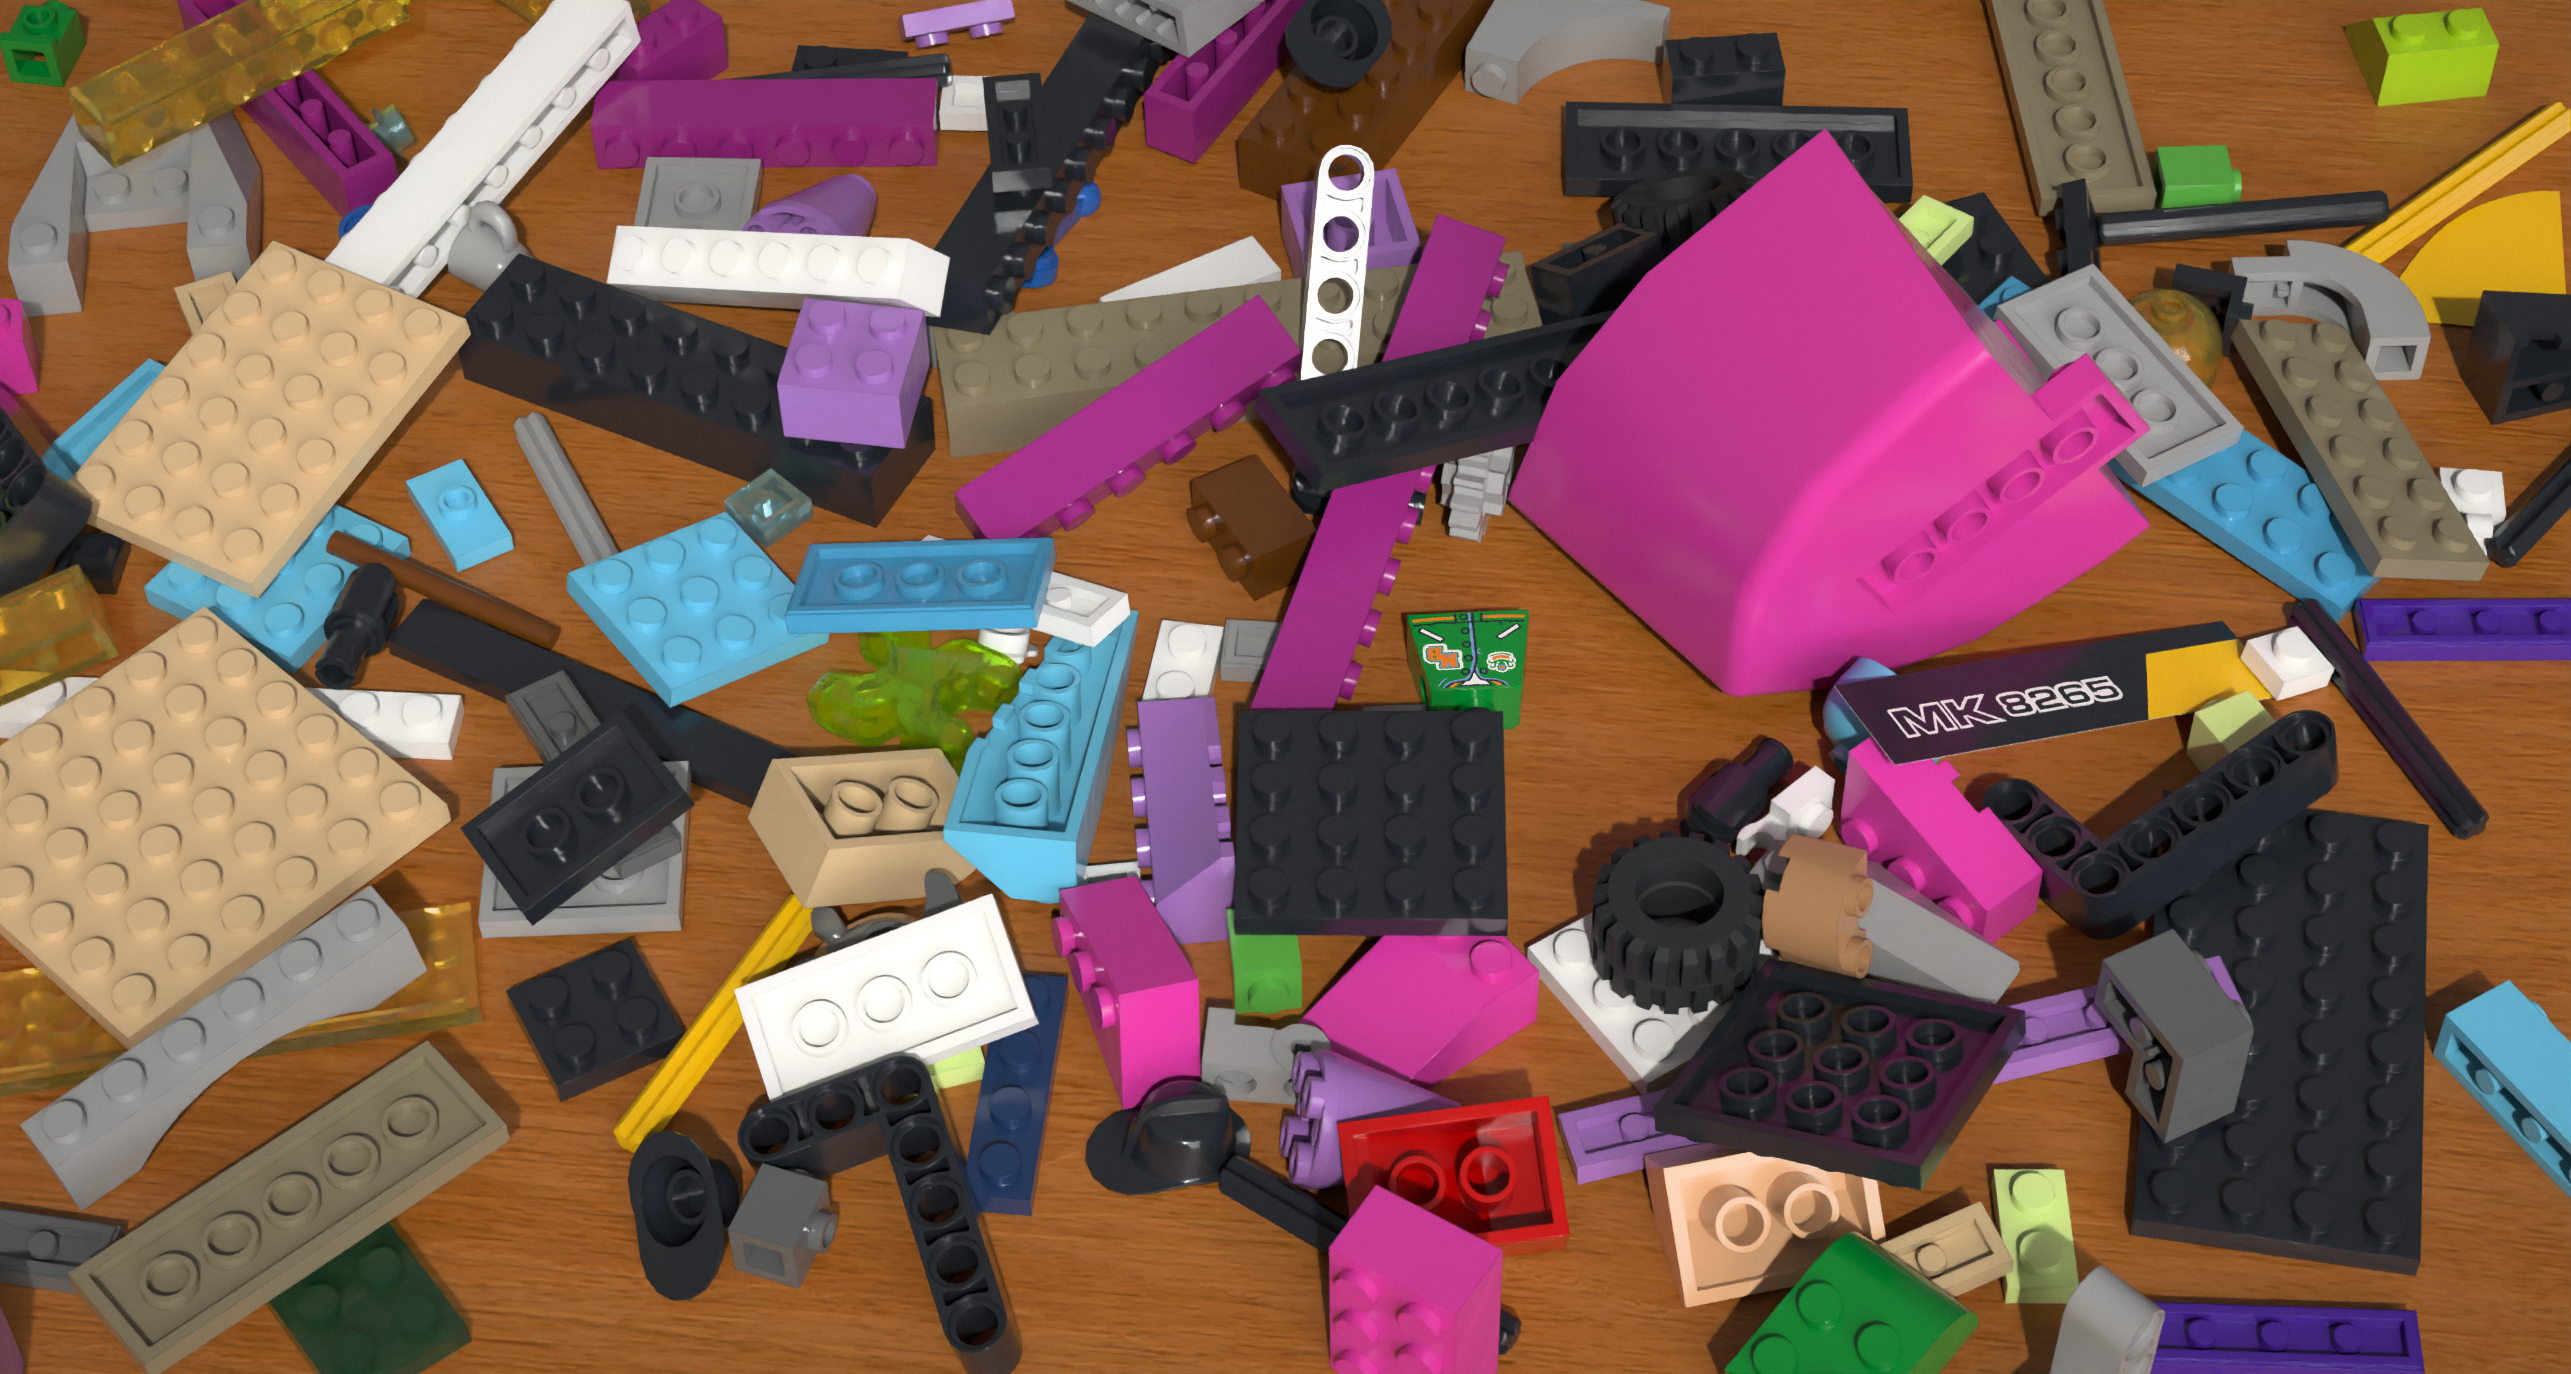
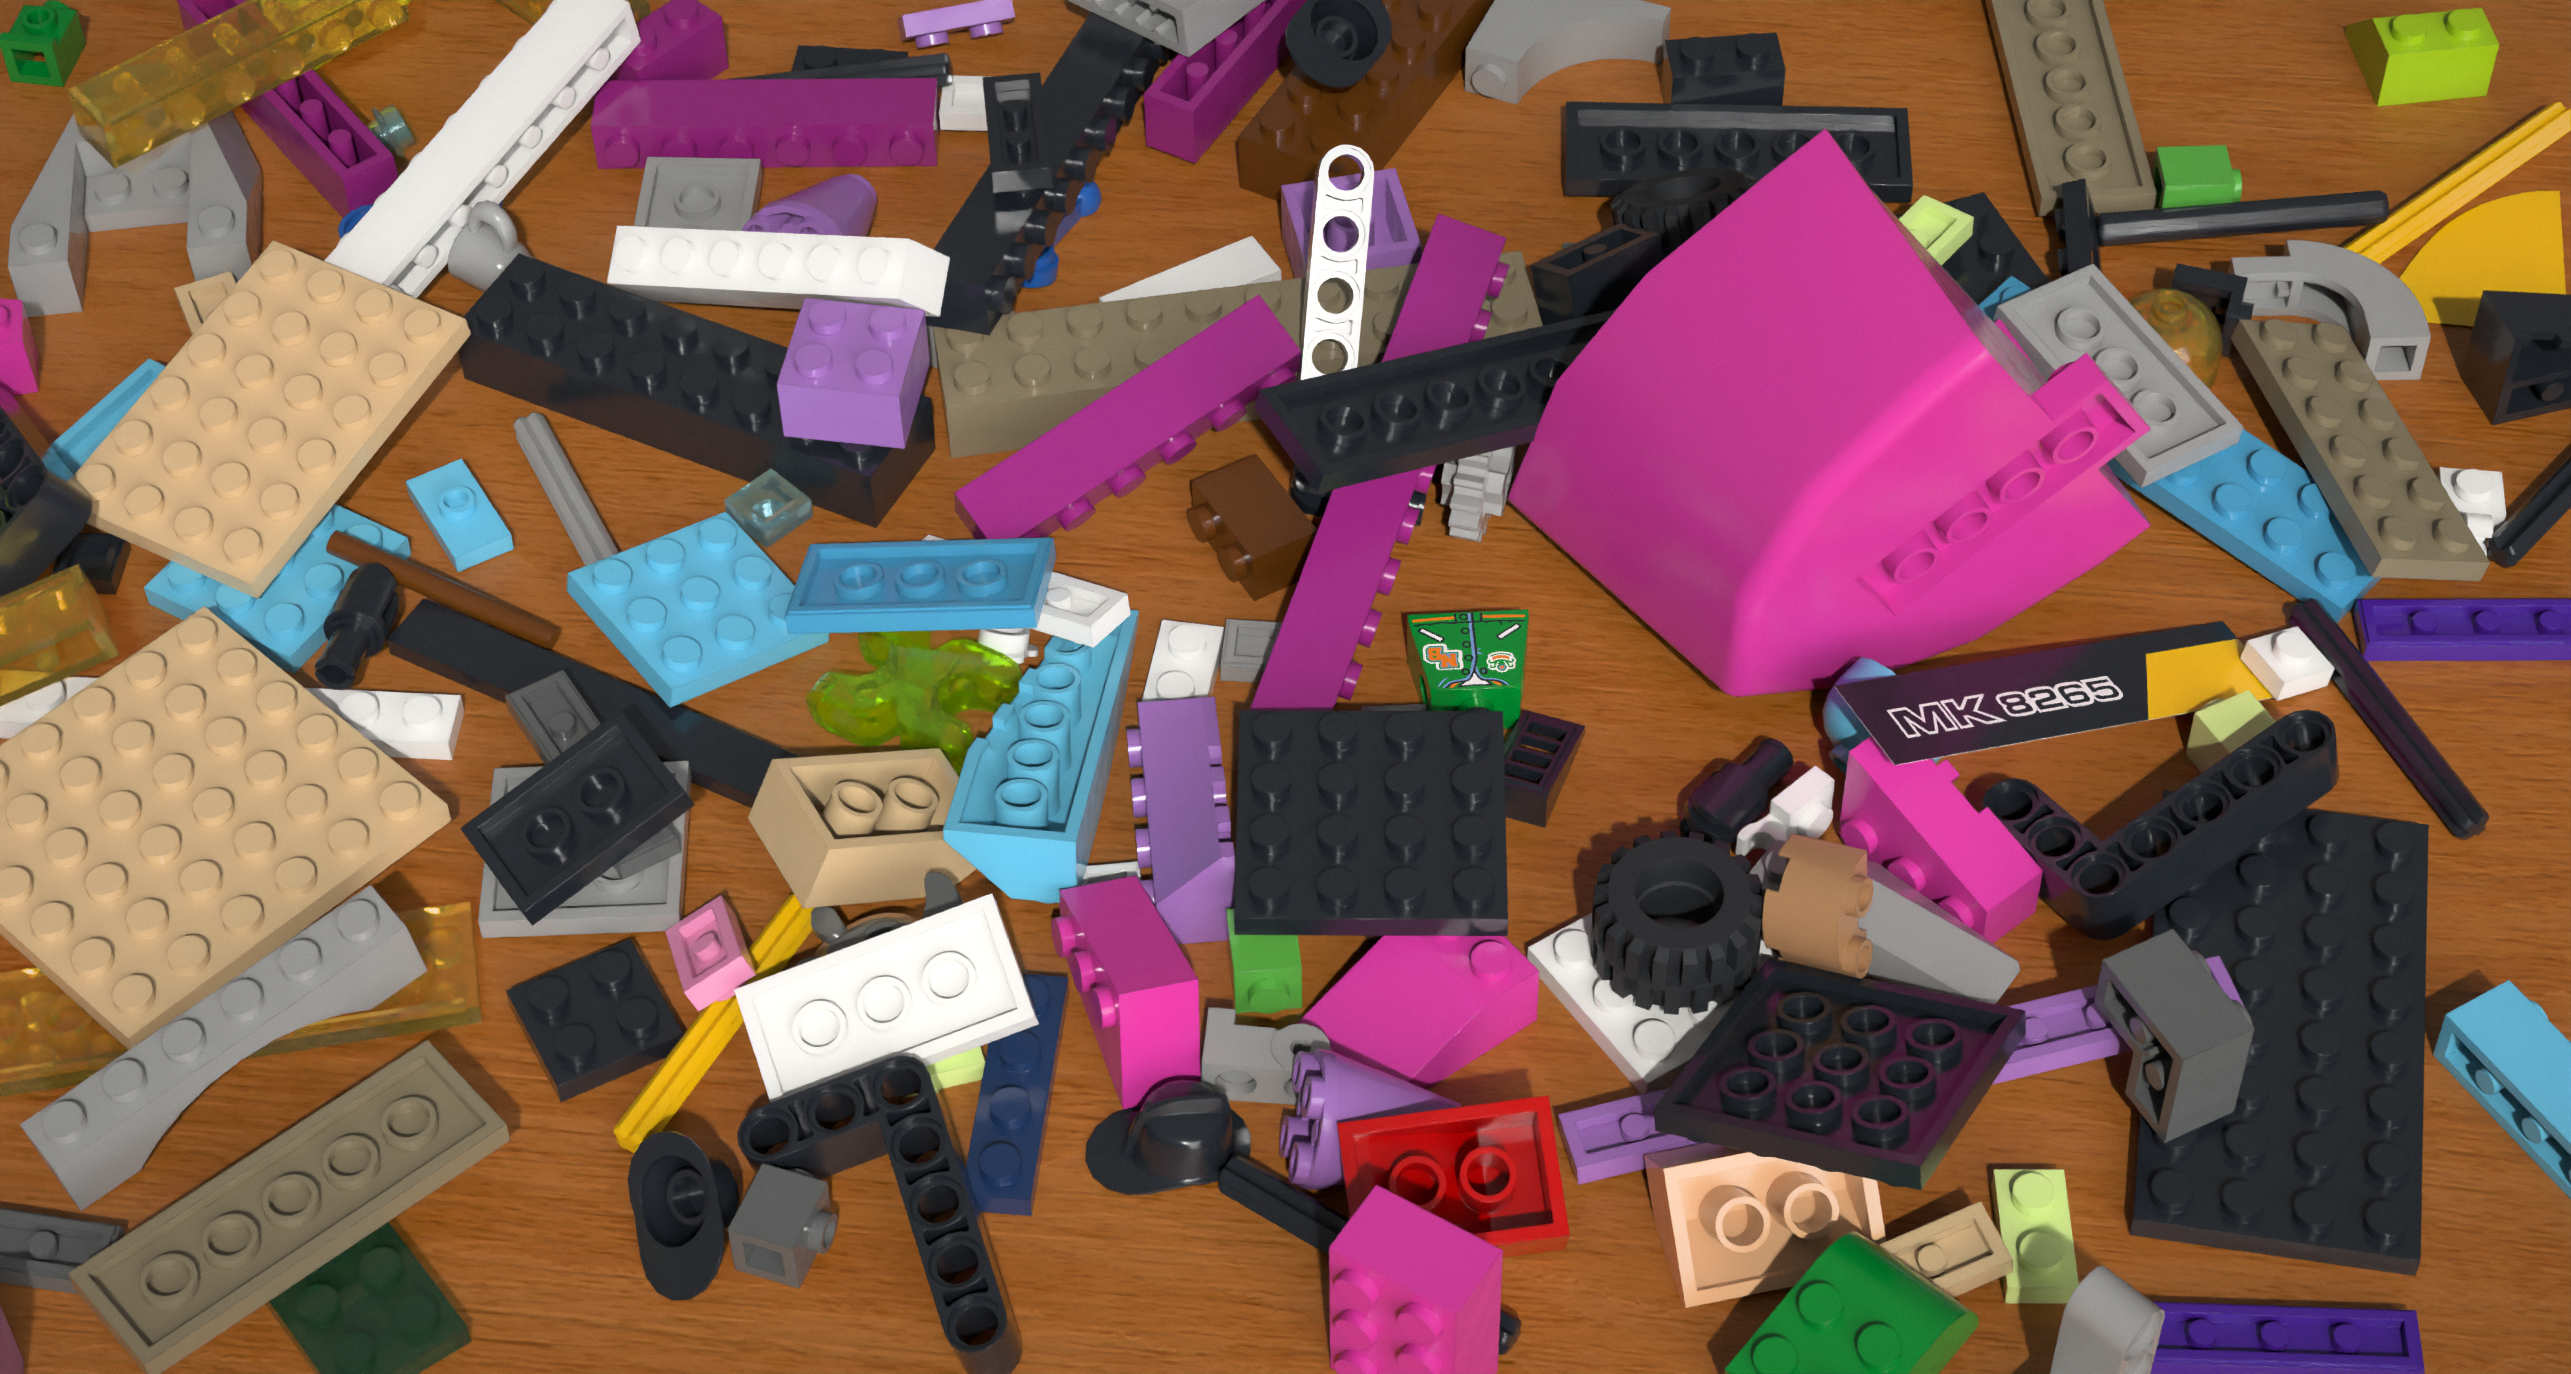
(710, 954): none -> bright pink plate
(1533, 801): none -> black slope

